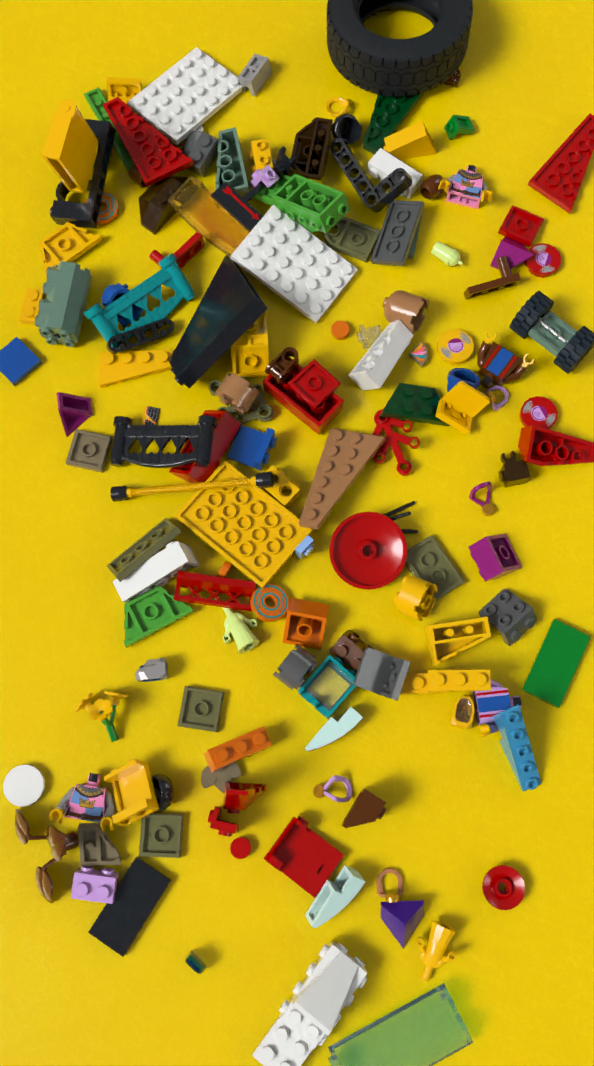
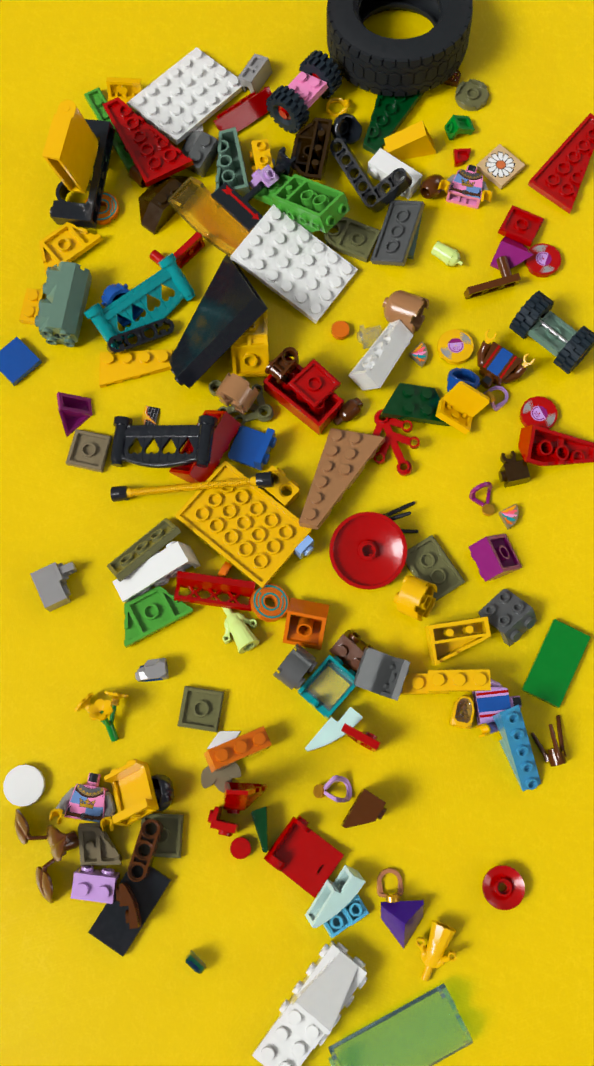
(51, 585): none -> light grey hinge
(127, 898): none -> reddish brown slope
(137, 857): none -> reddish brown beam
(222, 737): none -> white sticker
(244, 111): none -> red brick
(260, 820): none -> dark green slope
(316, 79): none -> black plate
(346, 917): none -> medium azure slope
(348, 411): none -> reddish brown plant
(366, 740): none -> red wing
(461, 156): none -> red tile
(471, 95): none -> olive tile
(500, 166): none -> tile
(509, 516): none -> tile
(557, 754): none -> reddish brown plant

